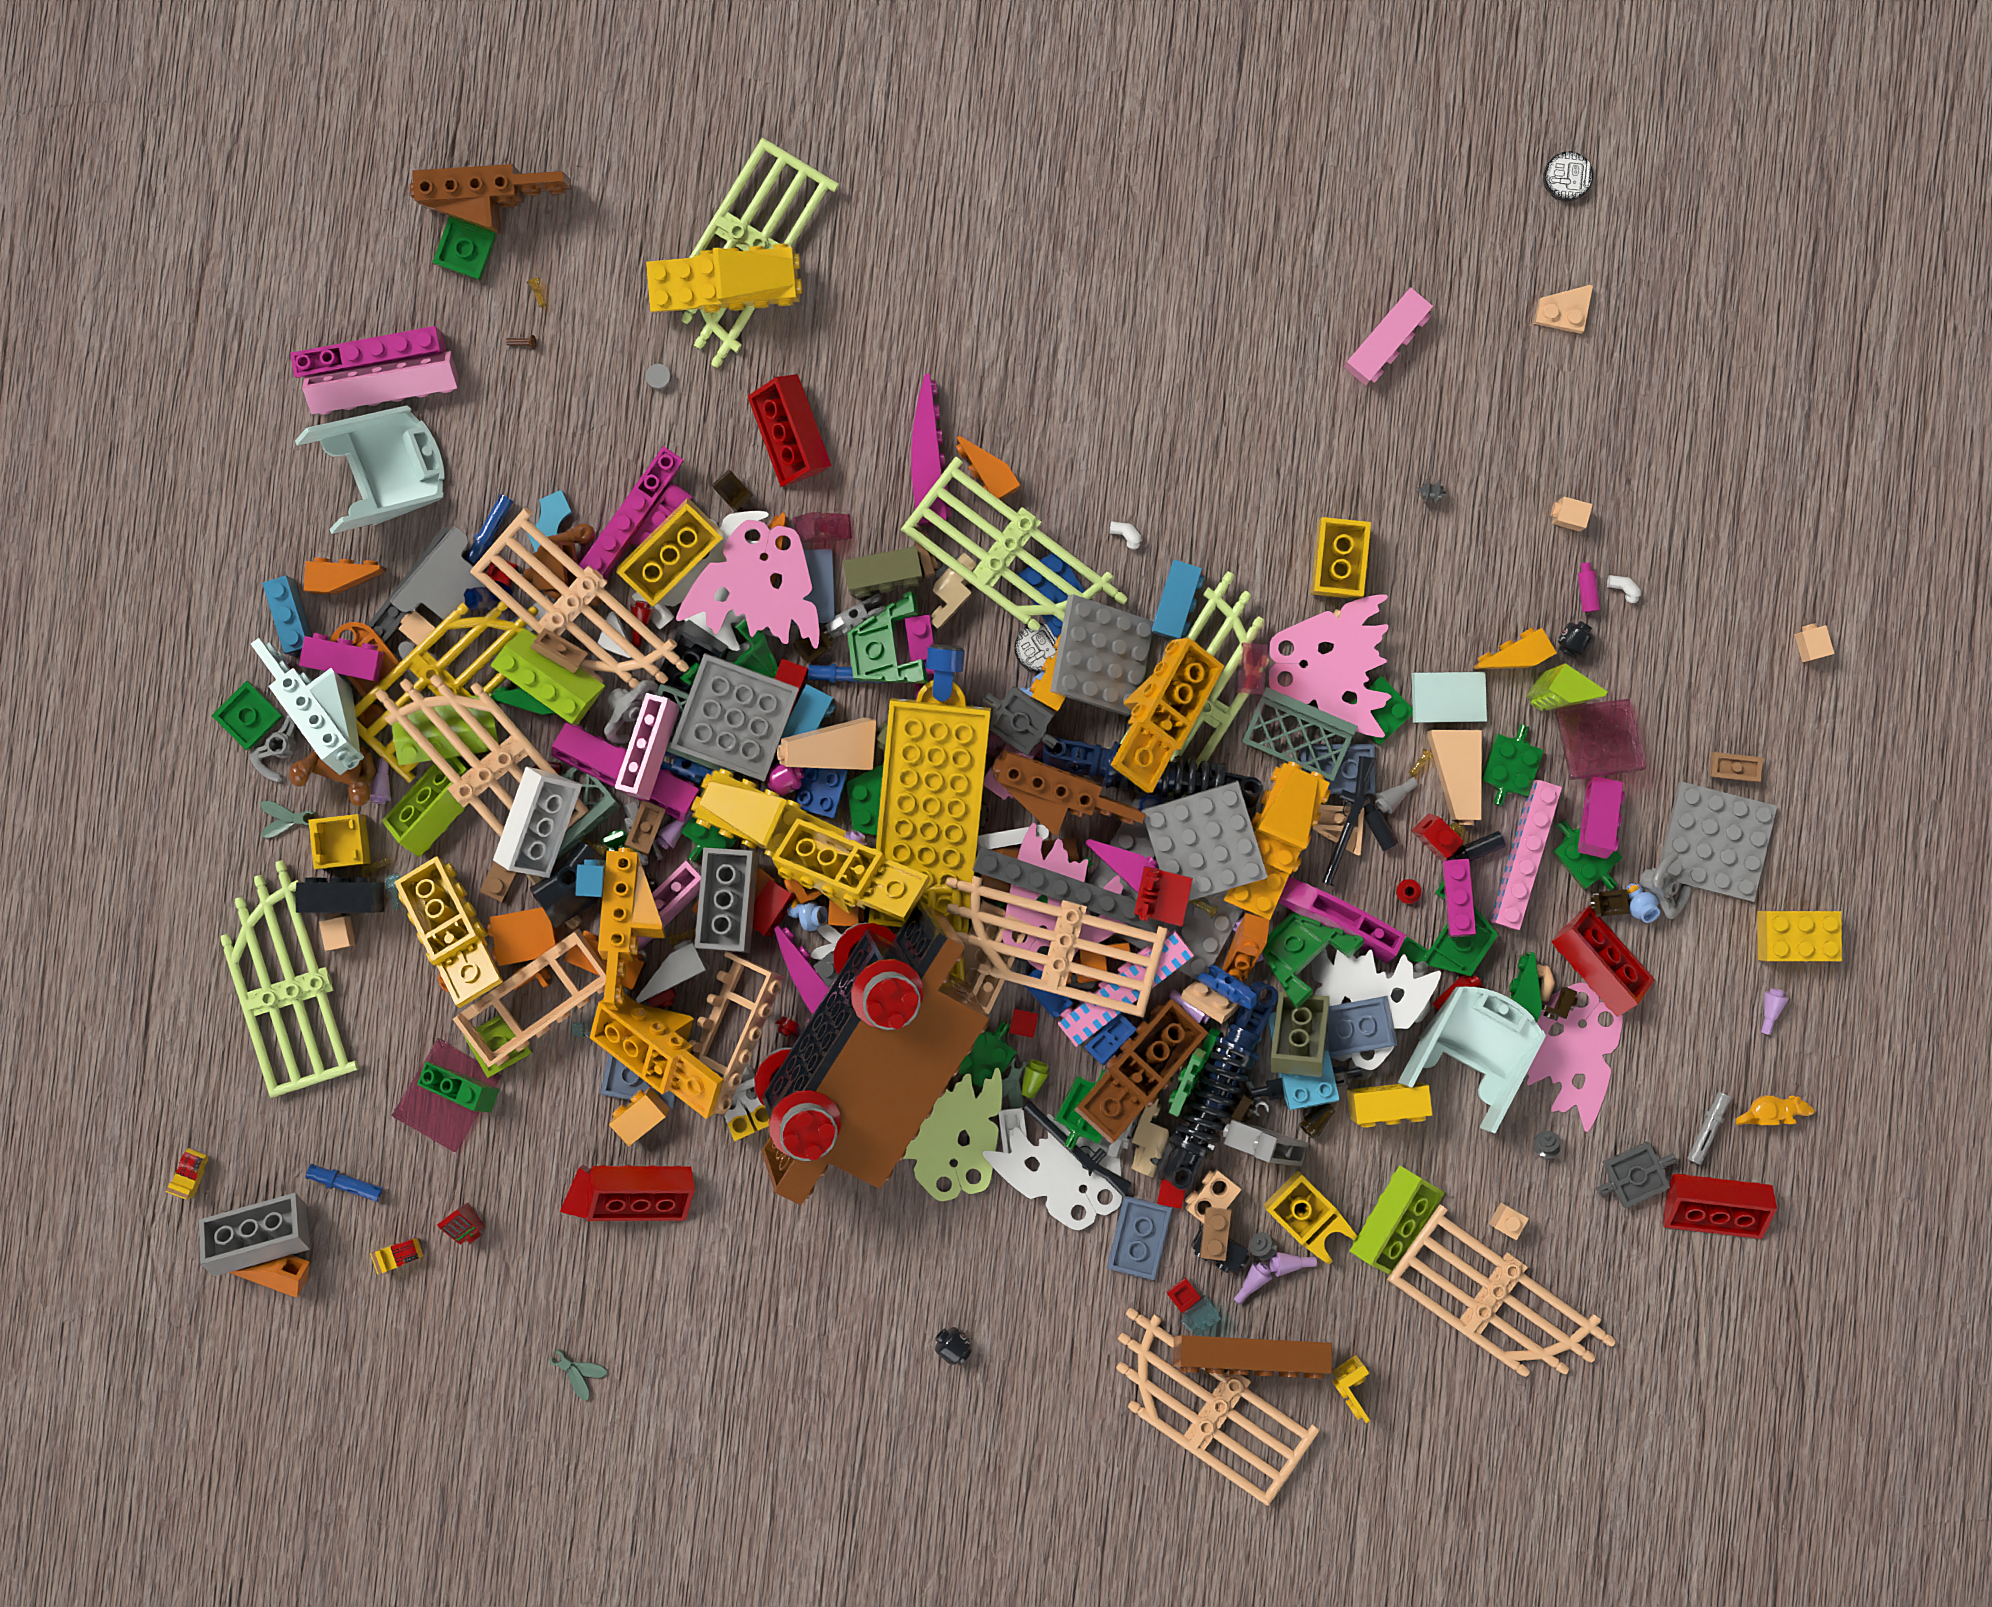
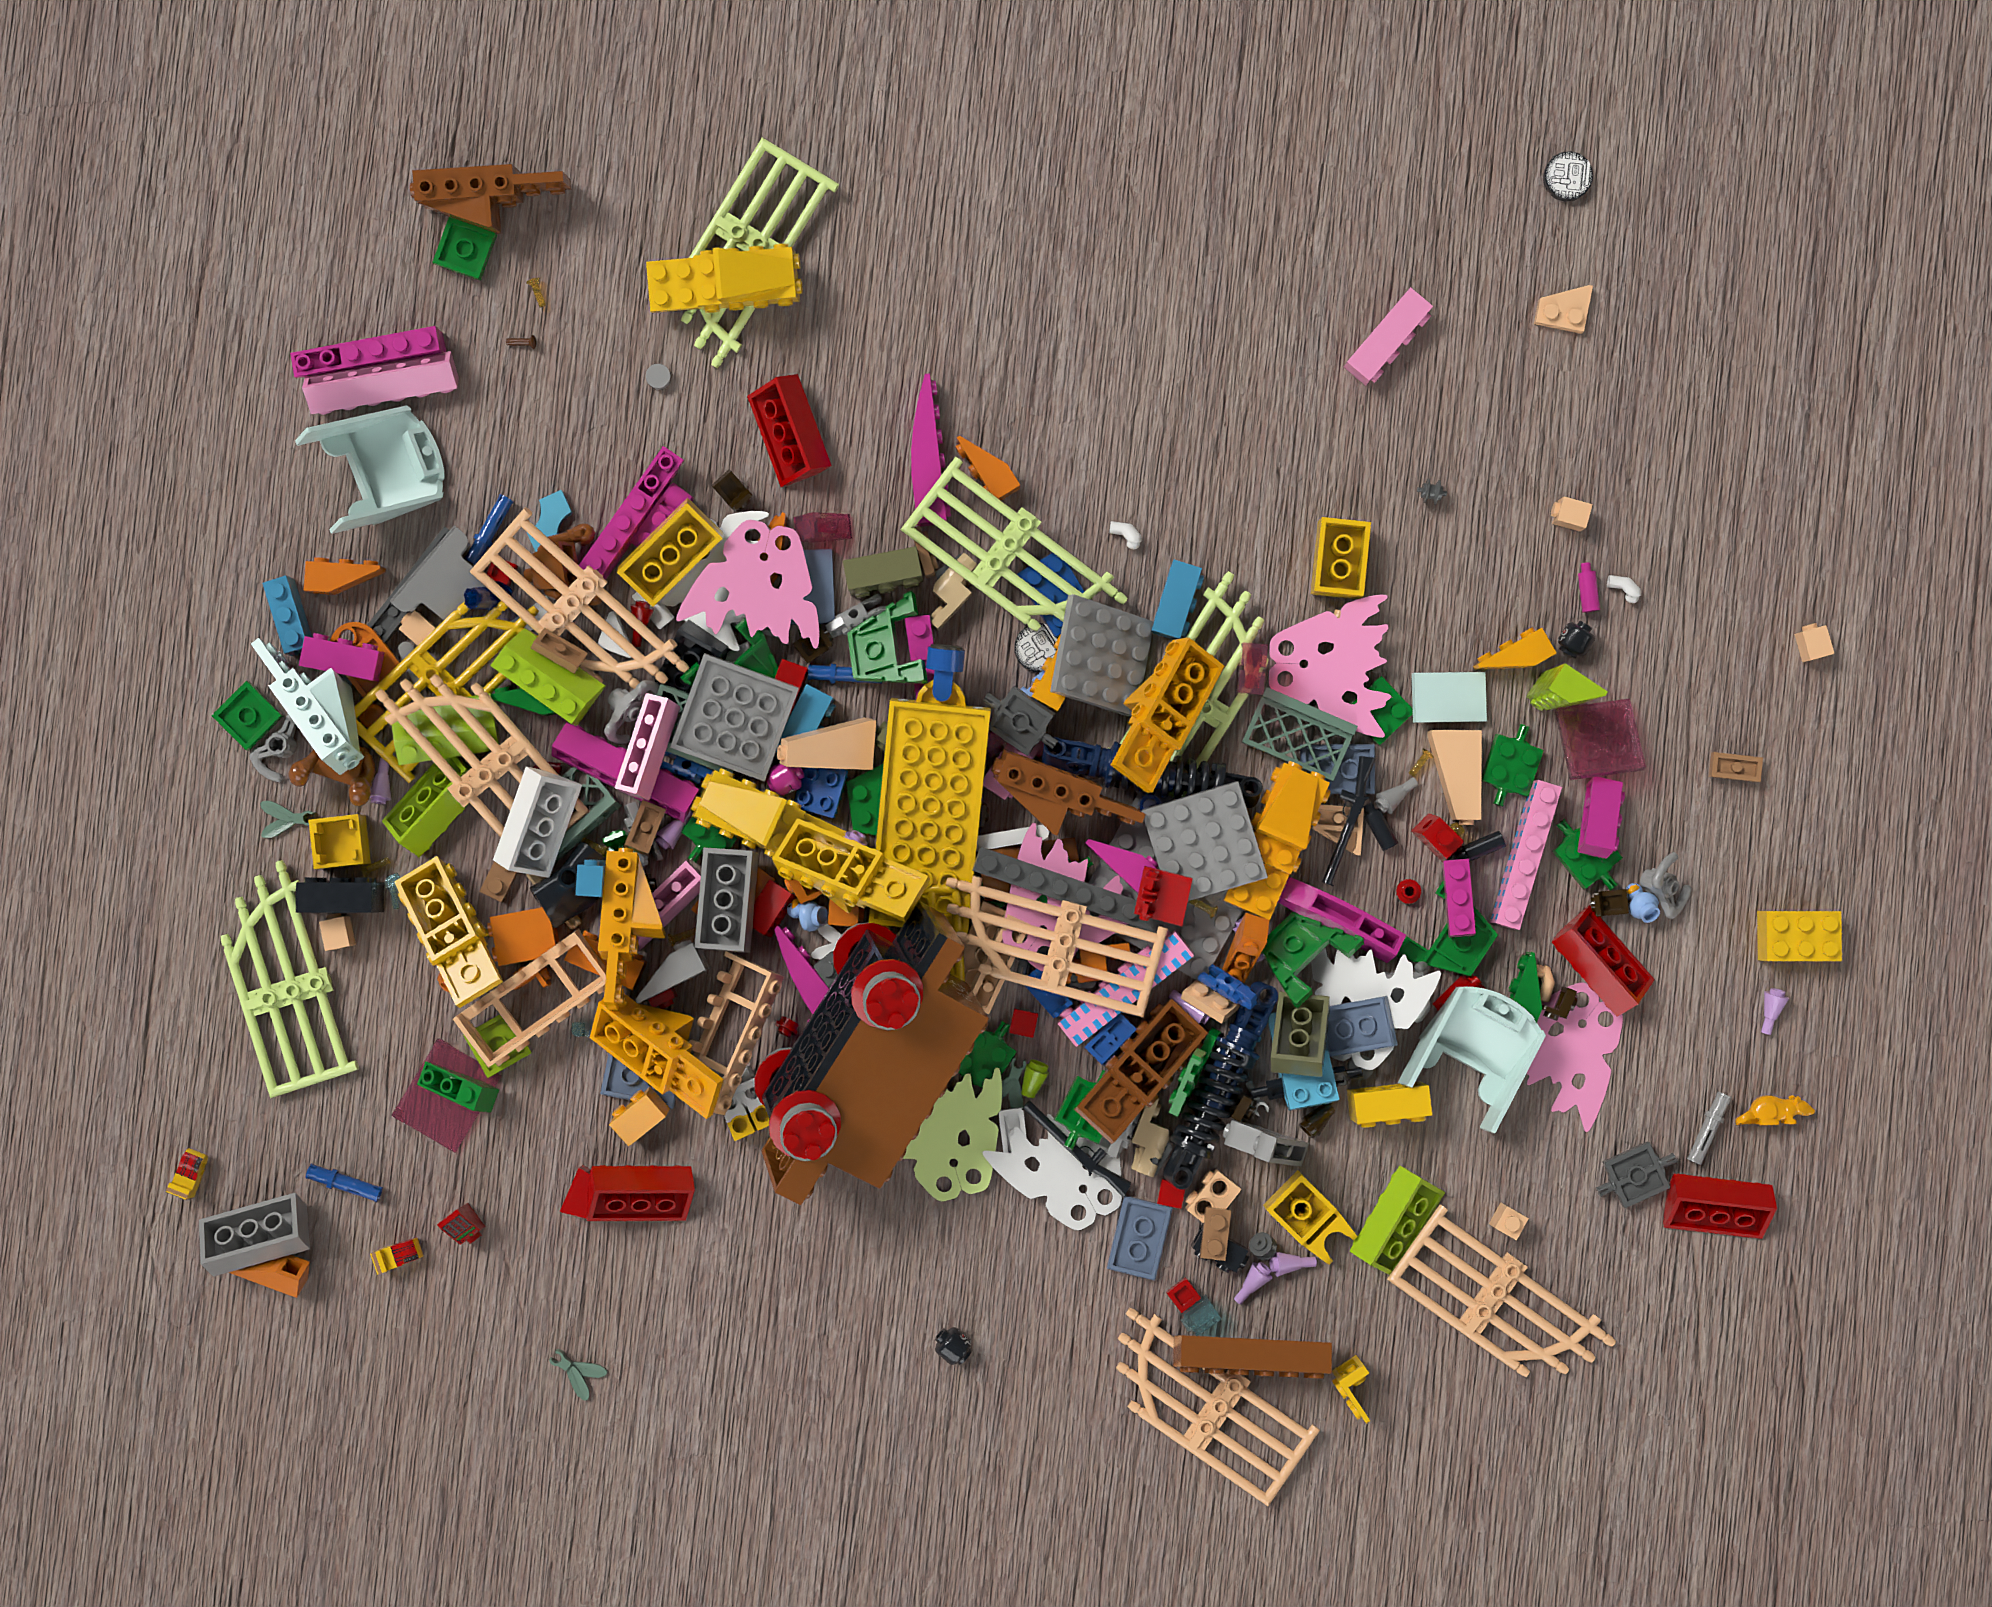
(1547, 1144): dark grey wheel -> none
(1718, 840): light grey plate -> none

